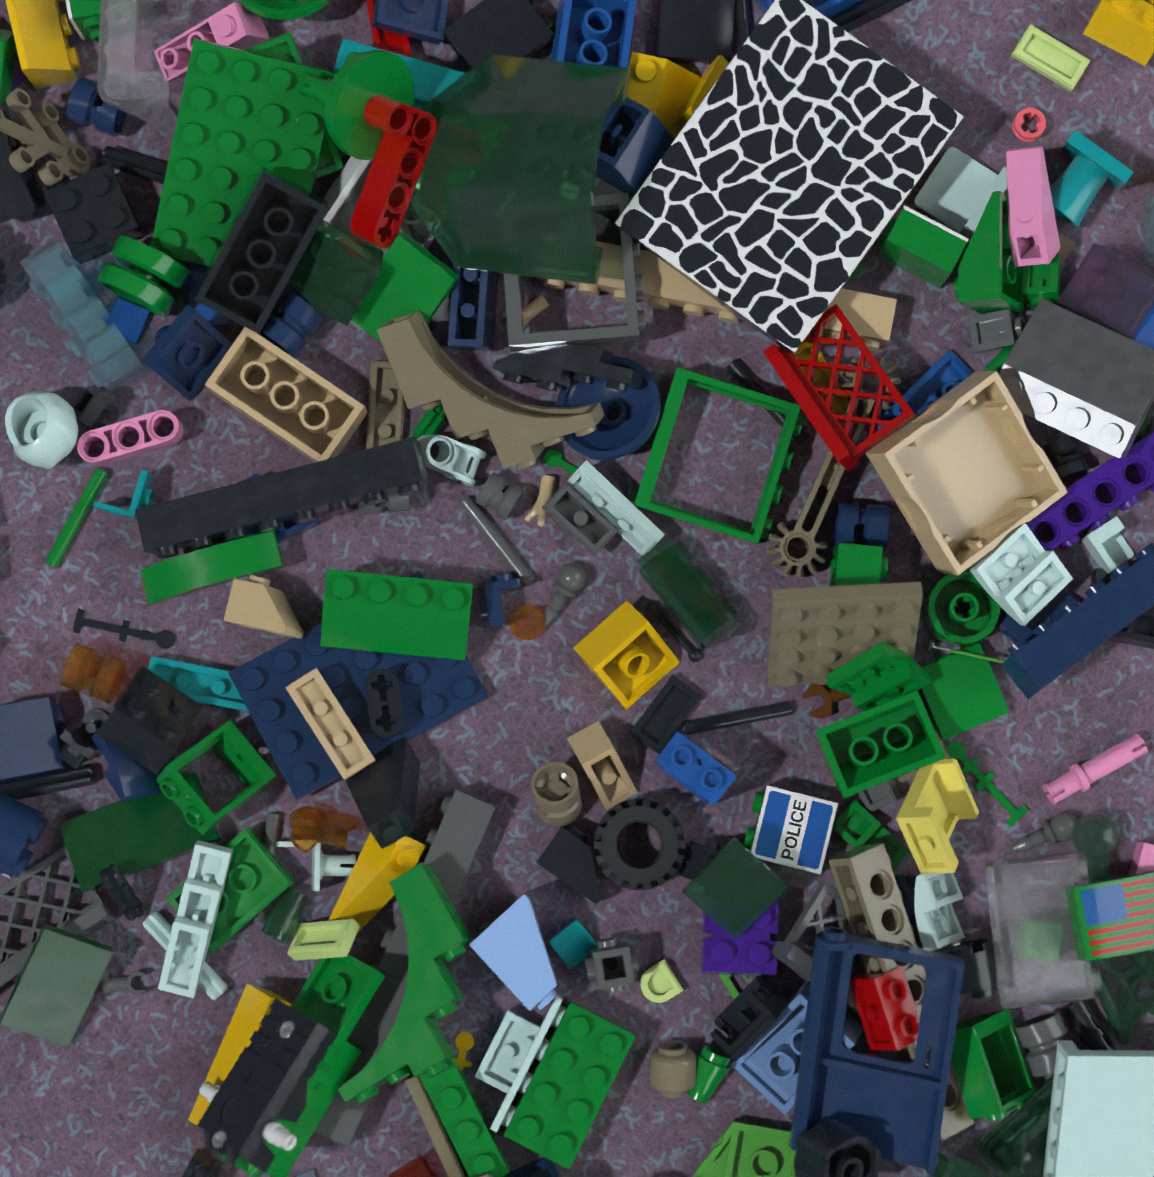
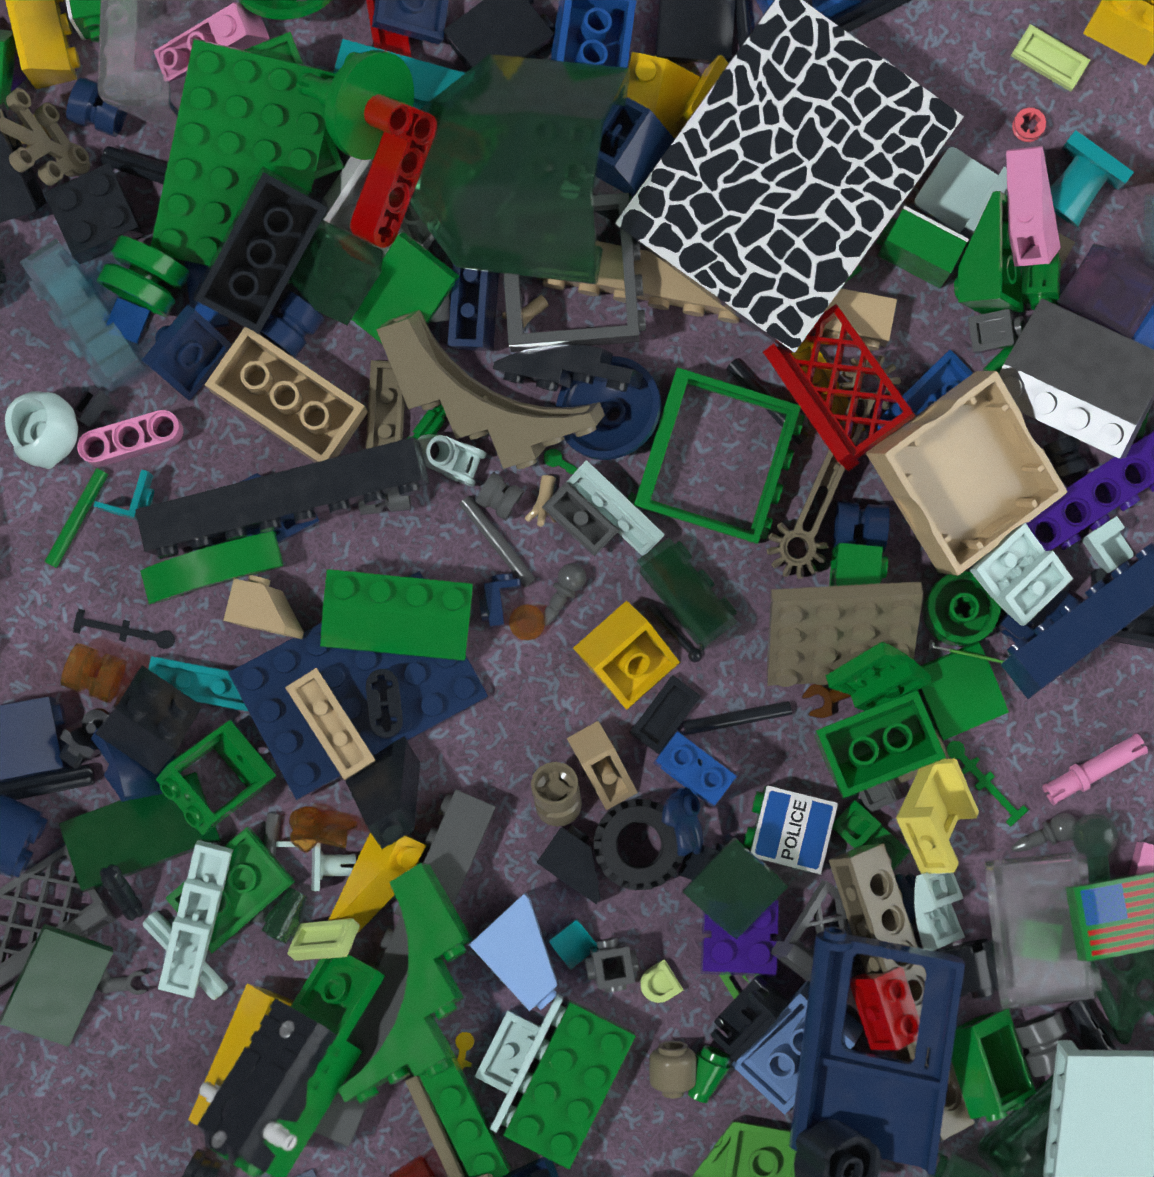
(681, 813): none -> dark blue plate

